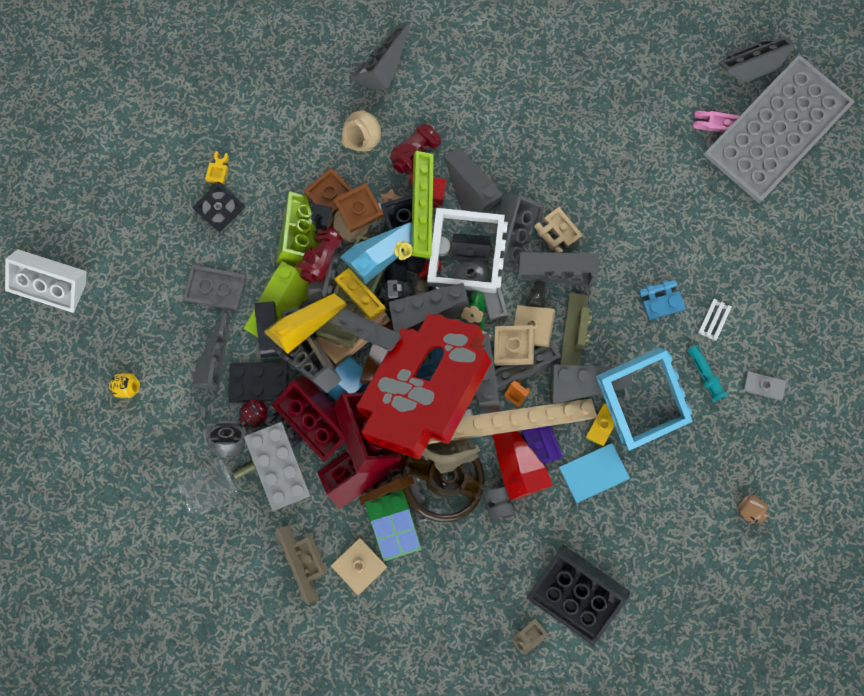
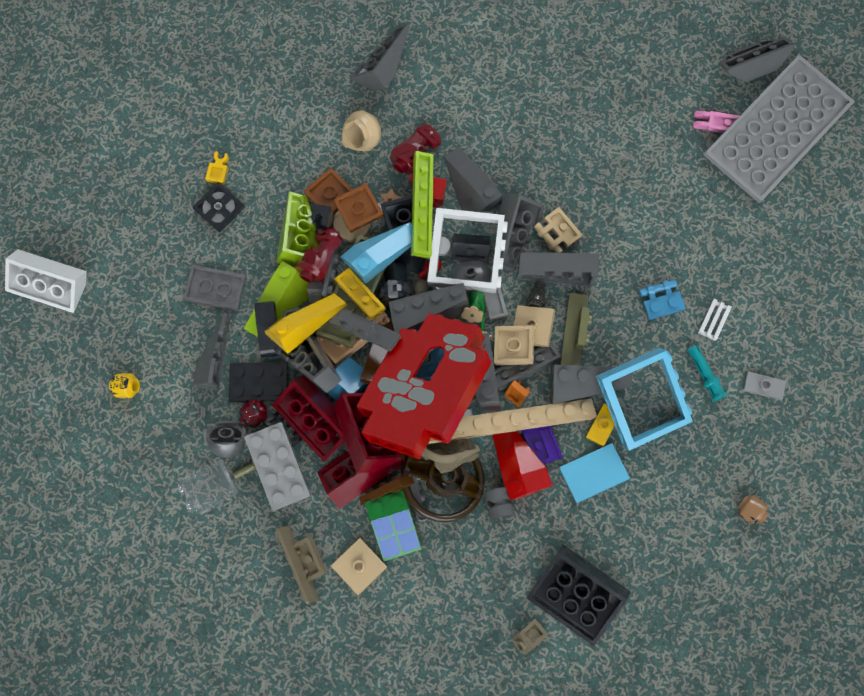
(407, 250): light yellow plate -> none

